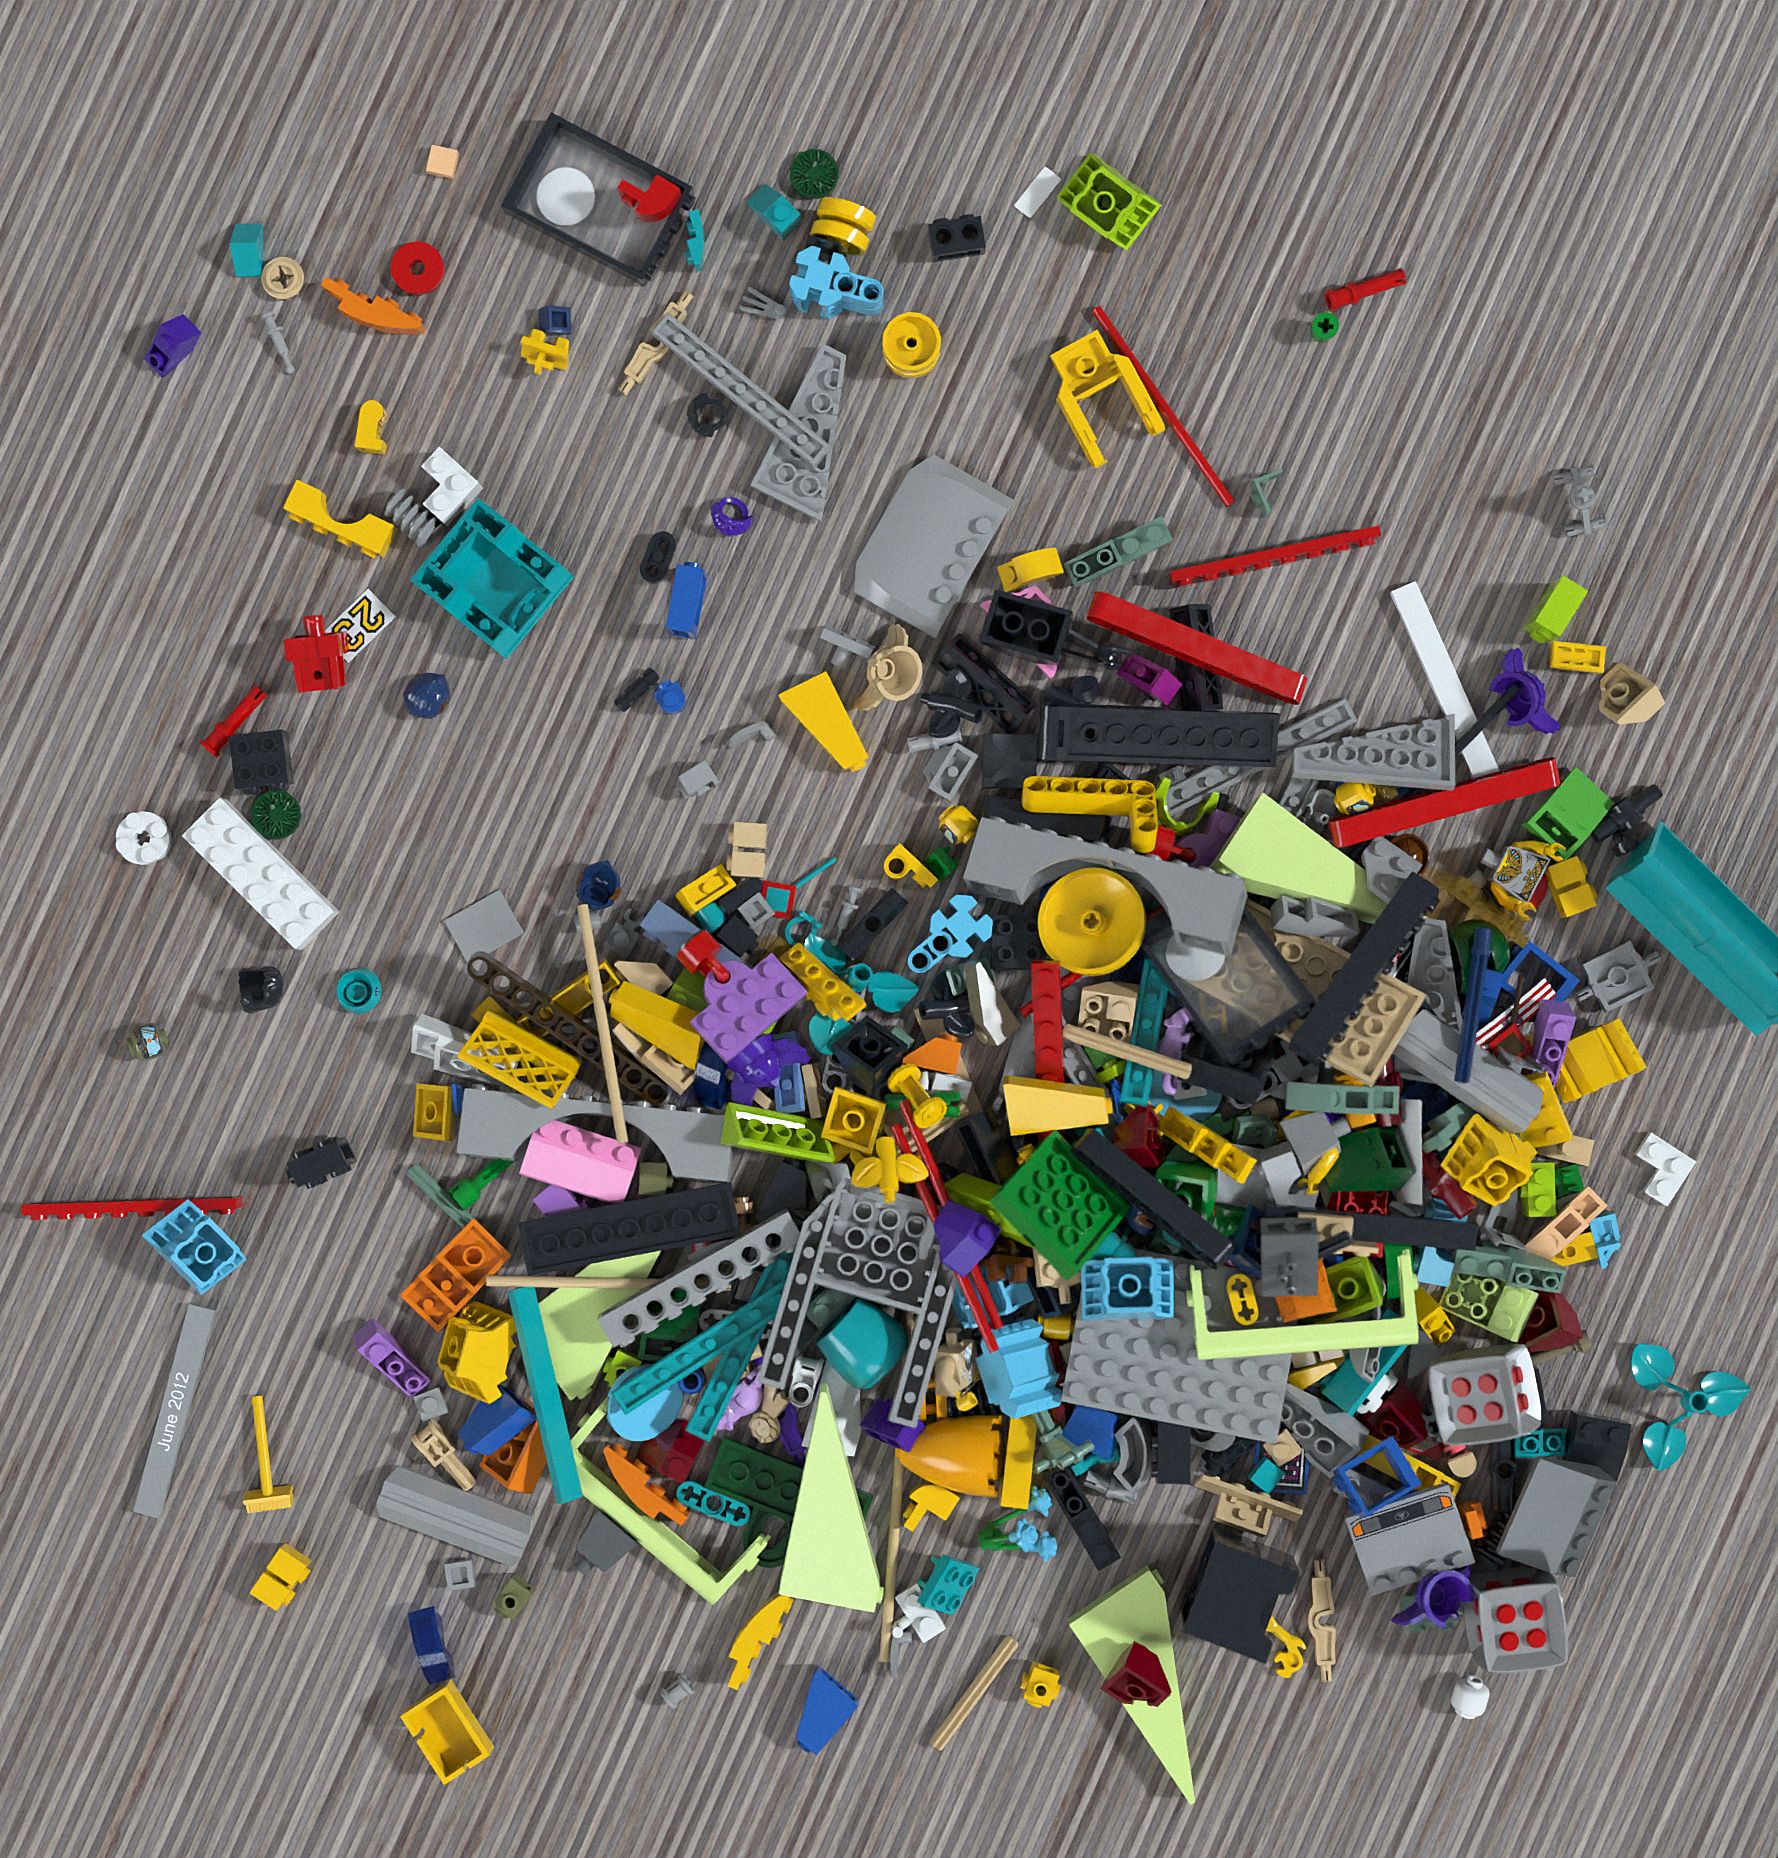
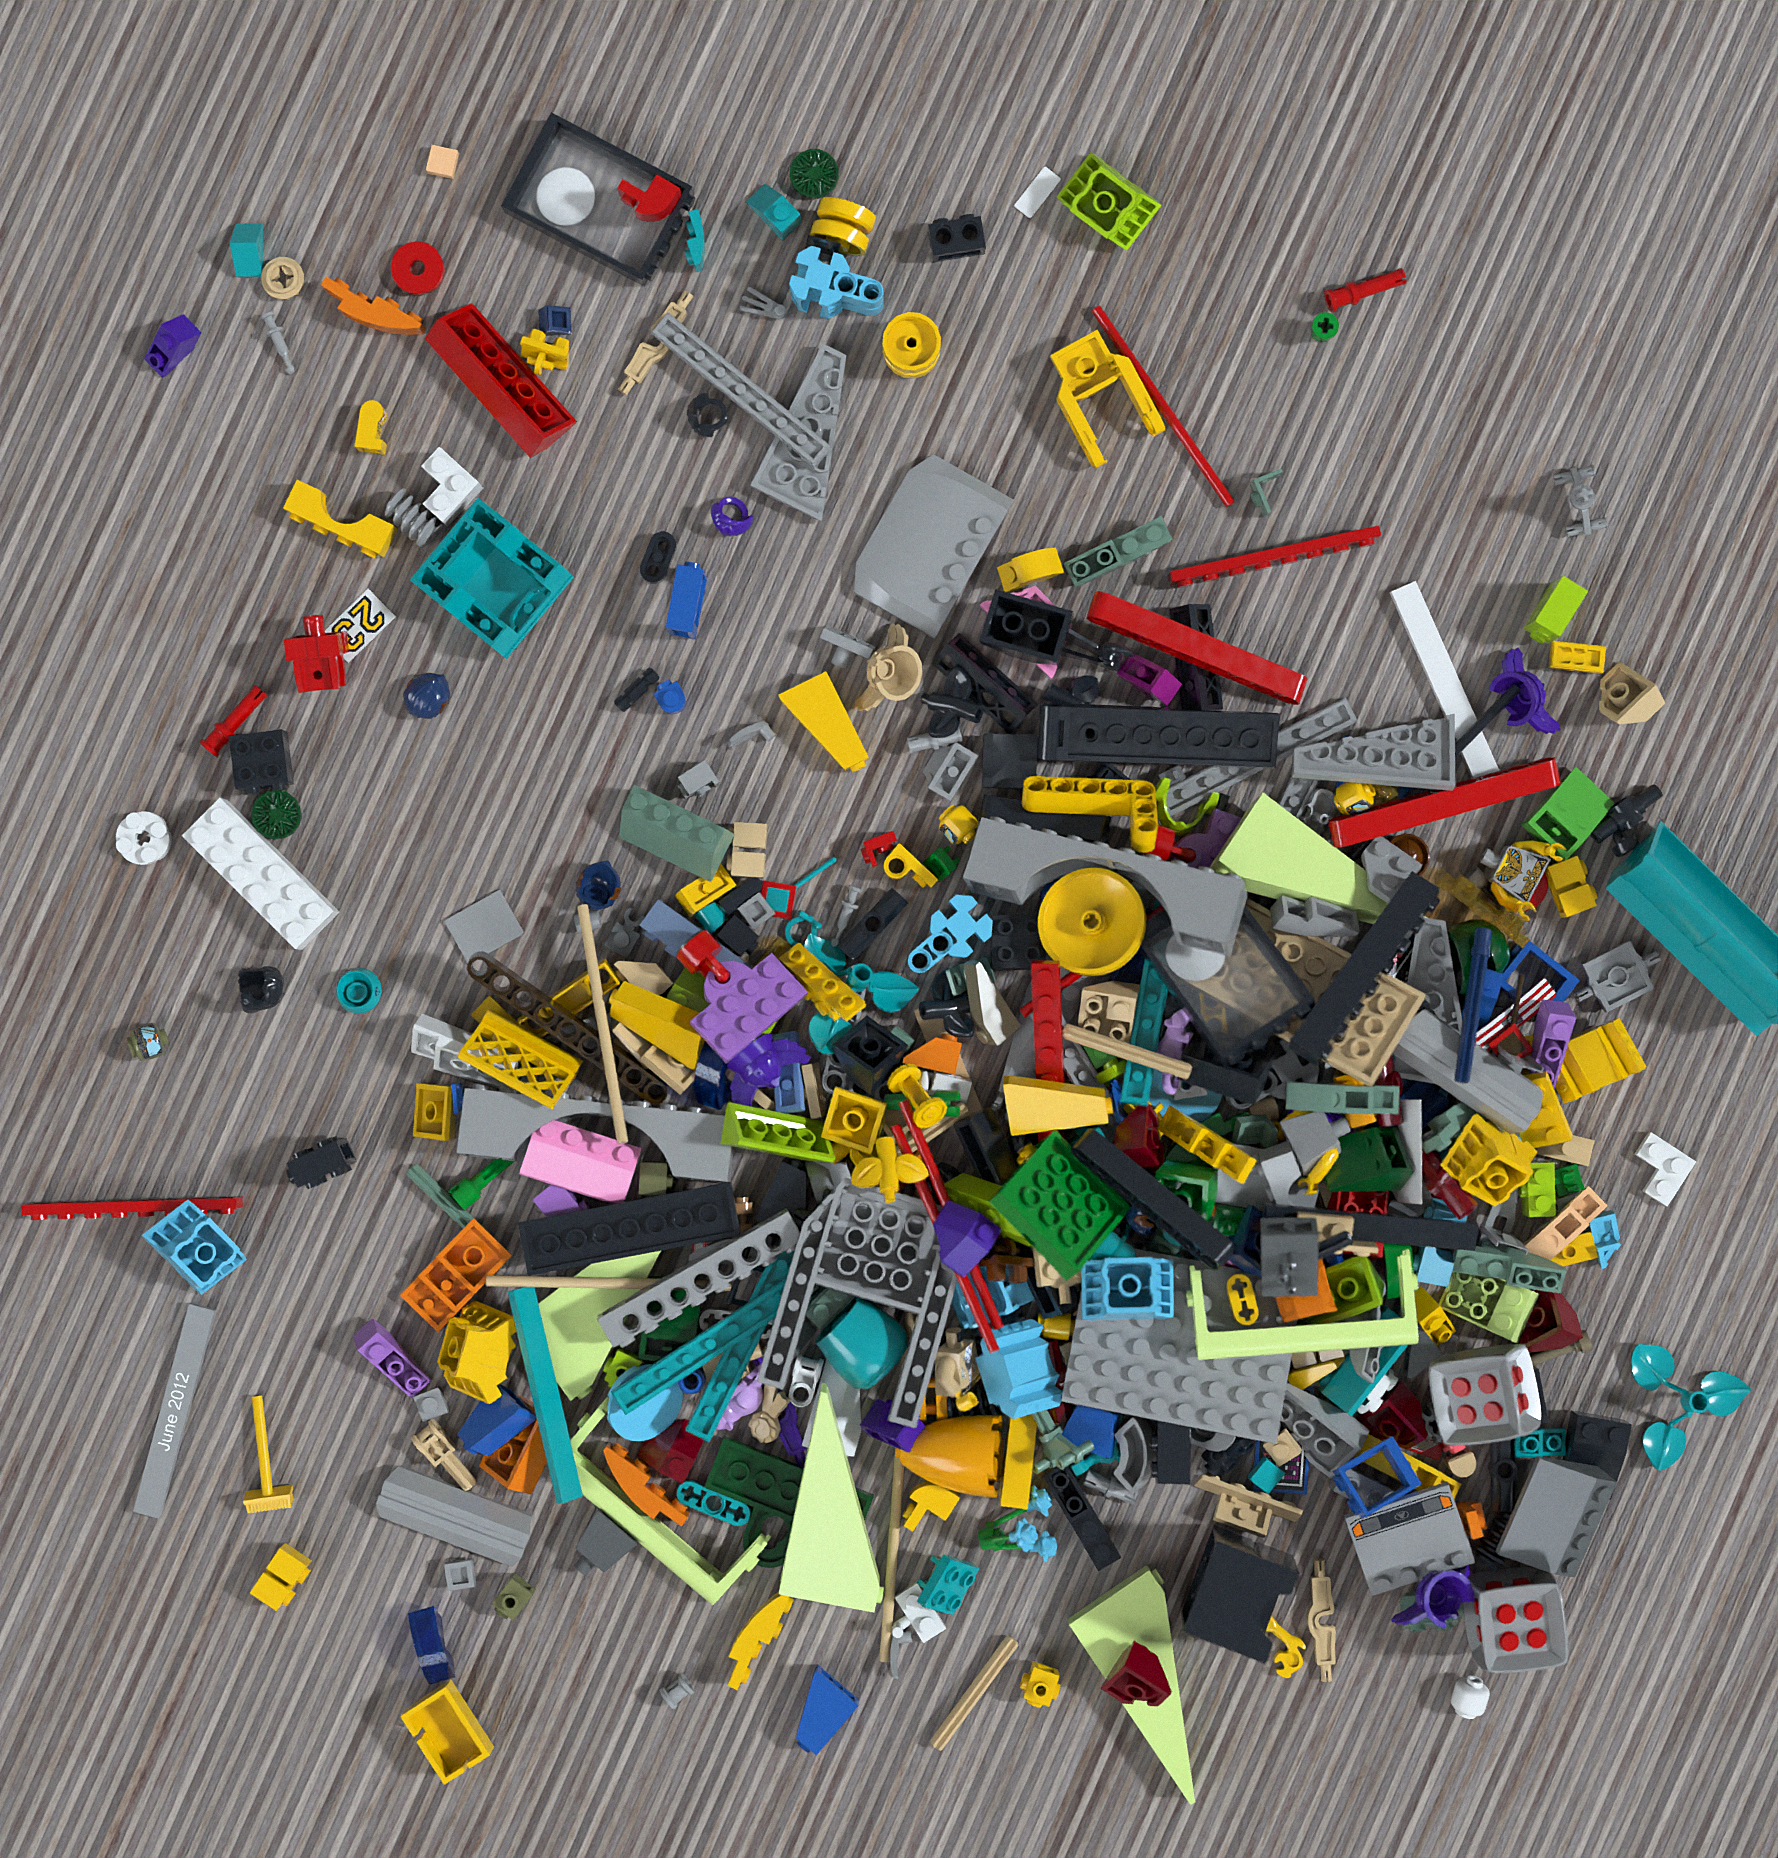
(500, 379): none -> red slope
(673, 833): none -> sand green slope
(881, 843): none -> red bracket

